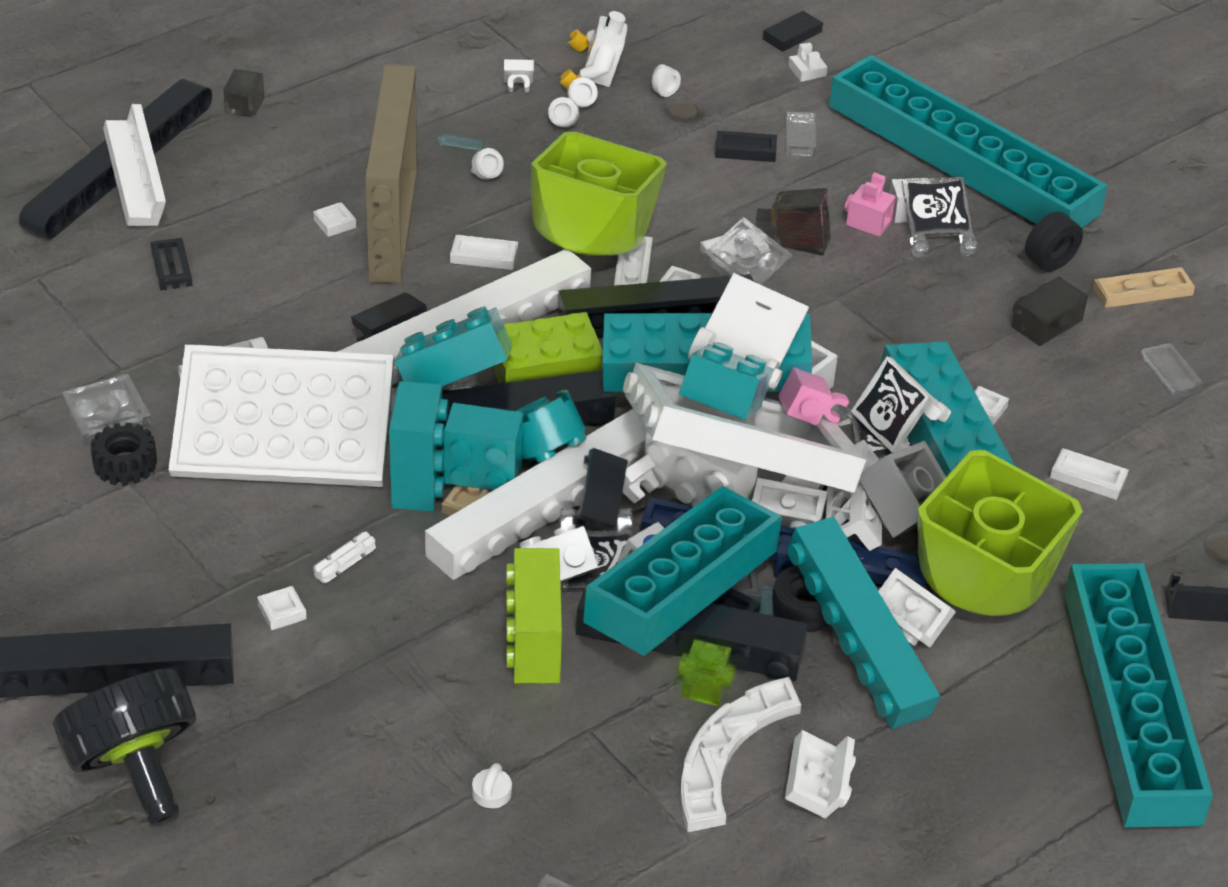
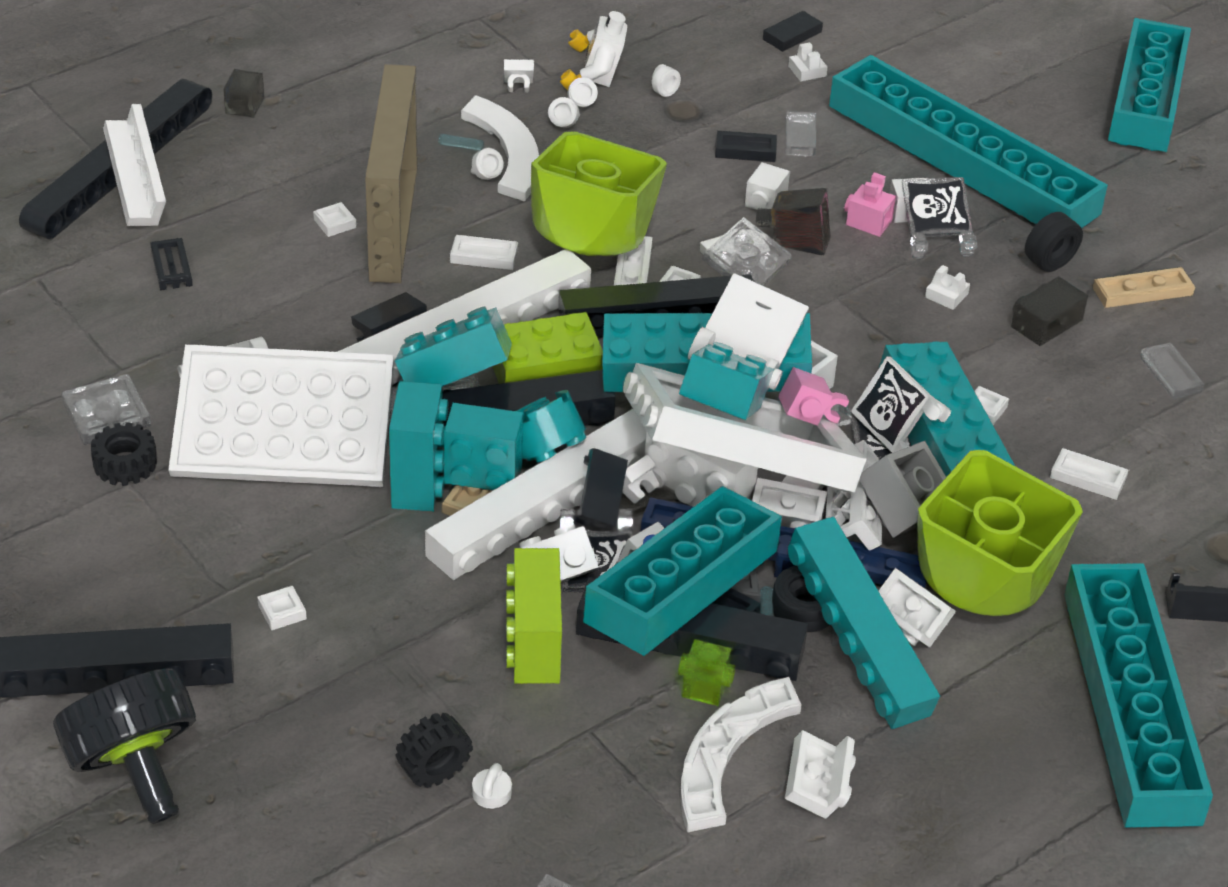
(344, 557): white axle -> none
(434, 750): none -> black tyre
(514, 139): none -> white tile
(765, 185): none -> white brick
(947, 289): none -> white tile
(1150, 85): none -> teal brick

